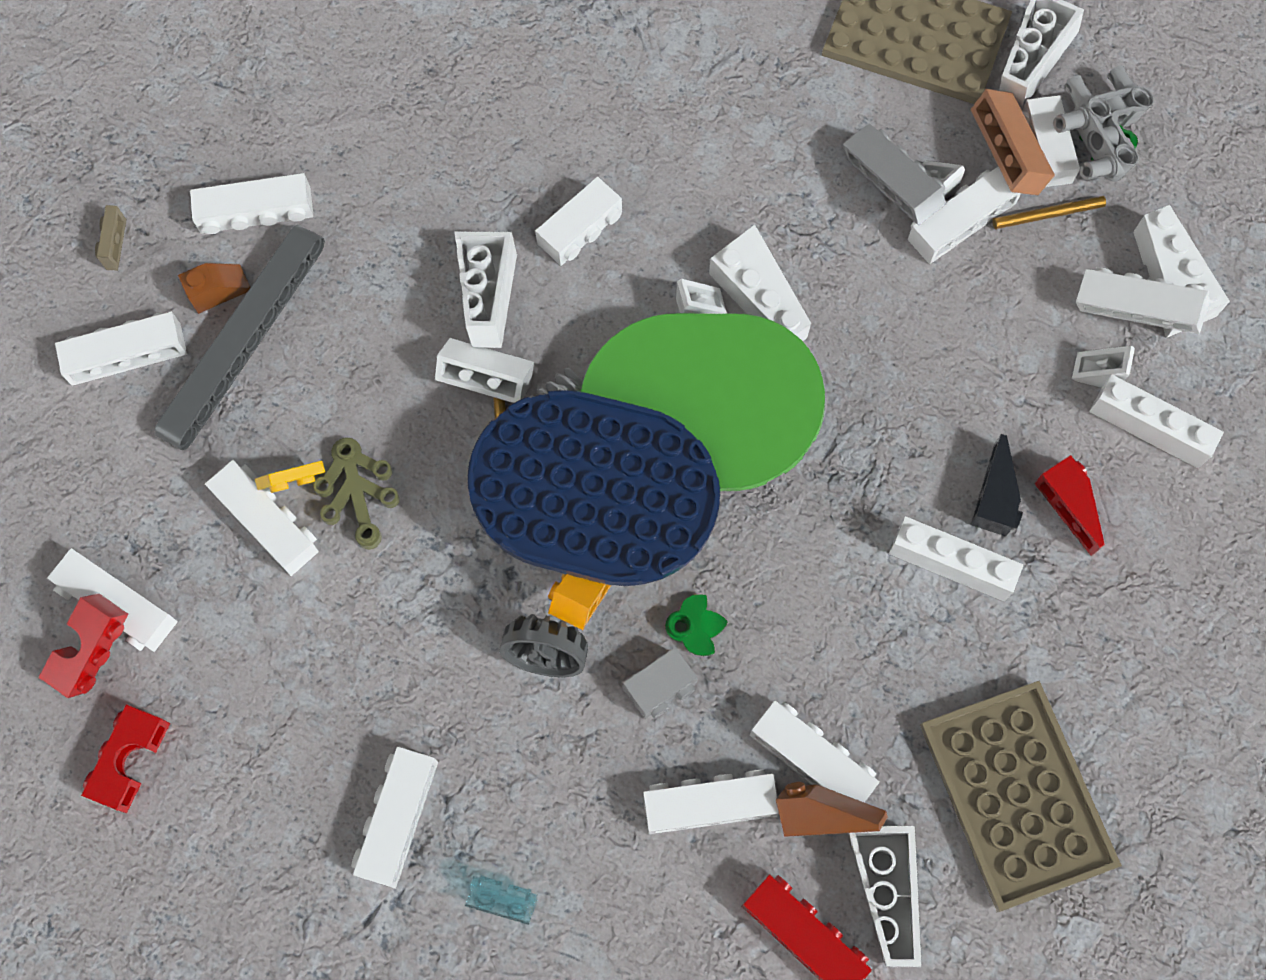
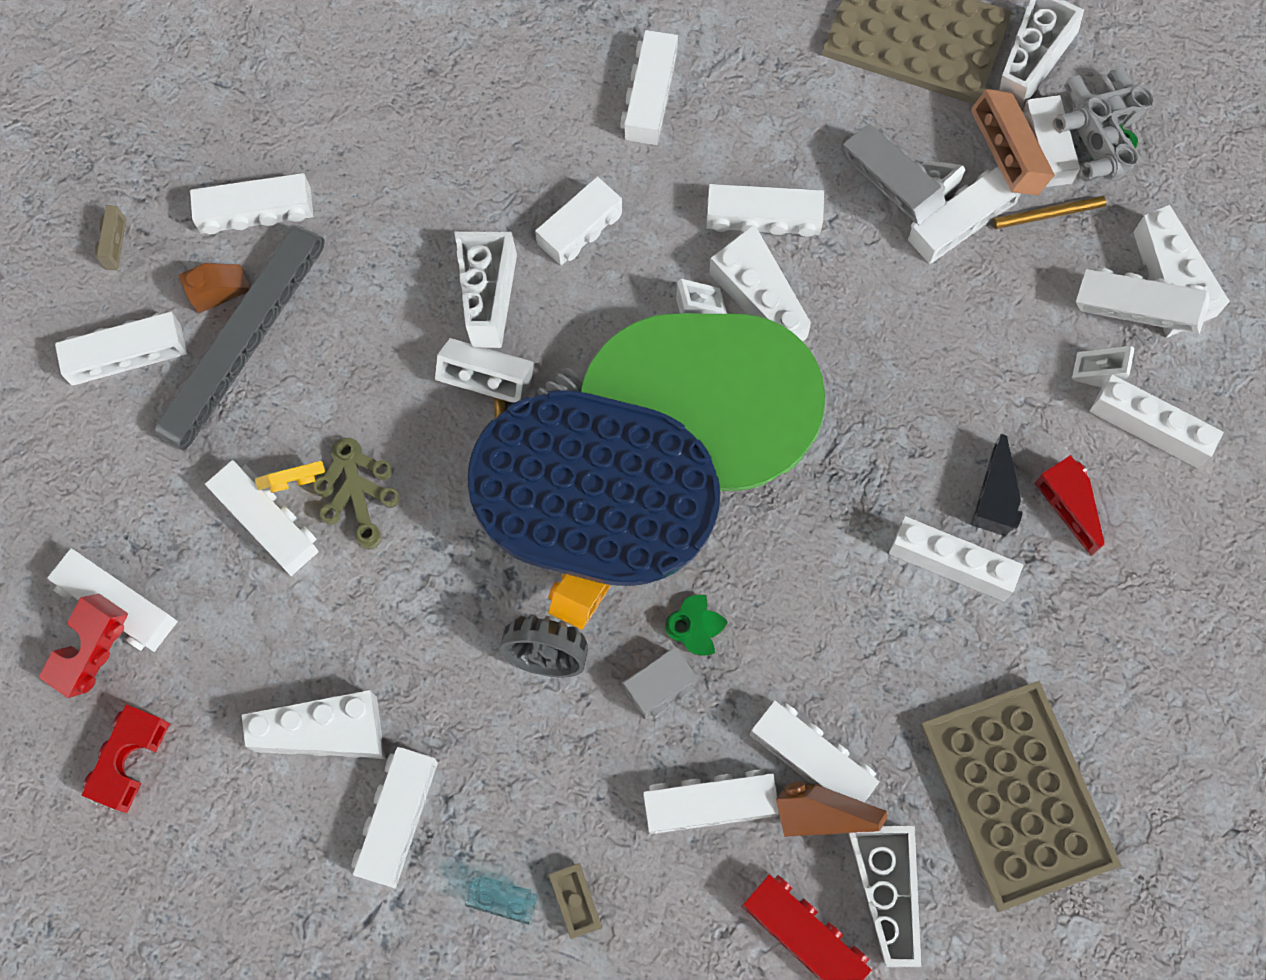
(323, 727): none -> white wedge
(575, 901): none -> dark tan plate
(650, 87): none -> white brick
(766, 208): none -> white brick

